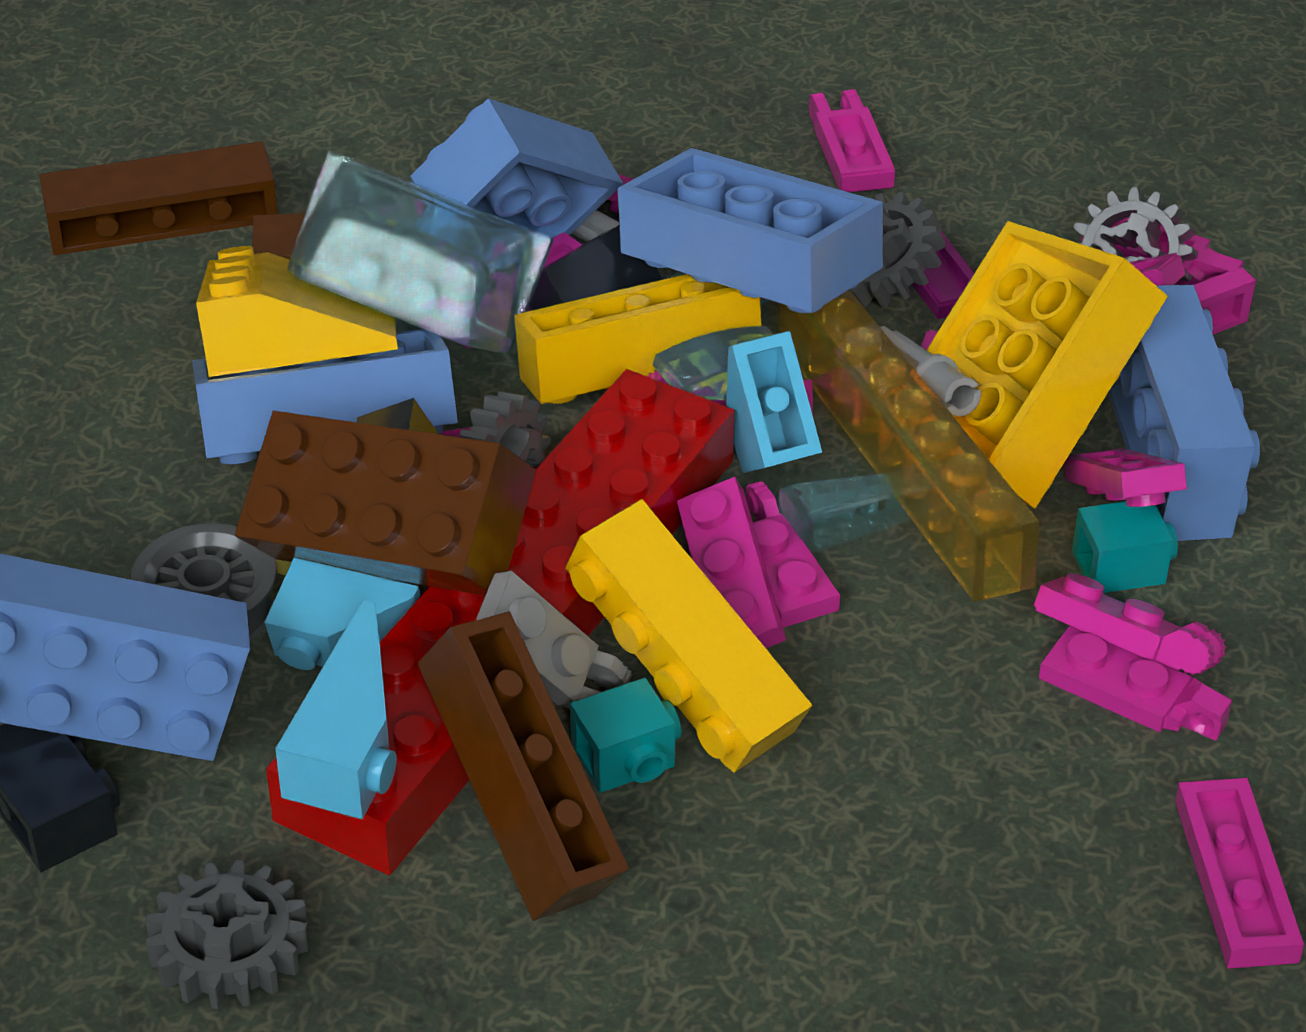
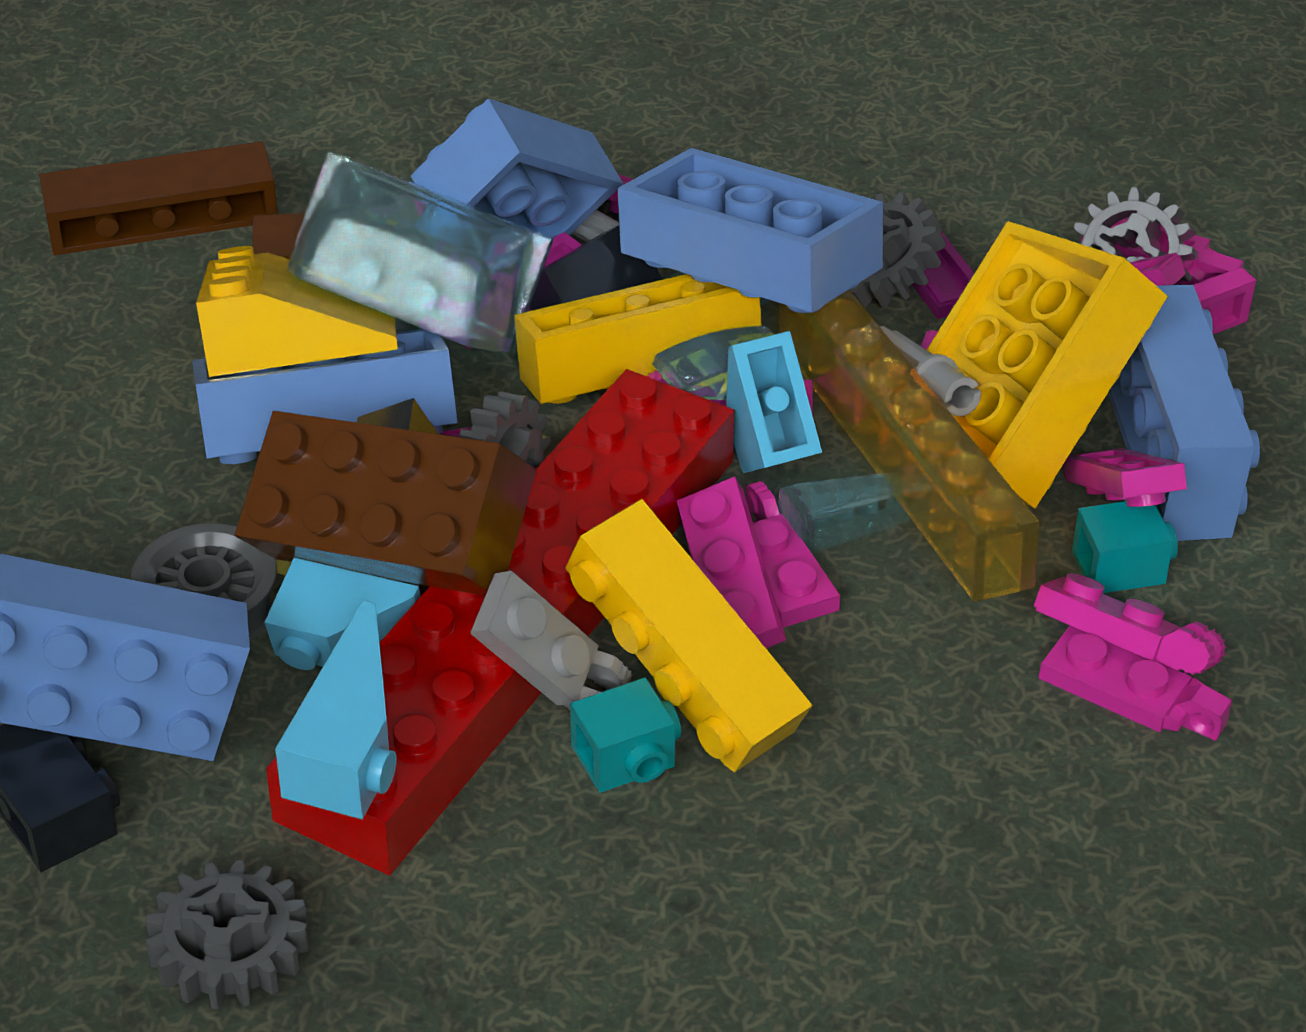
(522, 765): reddish brown brick -> none
(851, 143): dark pink hinge -> none
(1238, 873): dark pink plate -> none

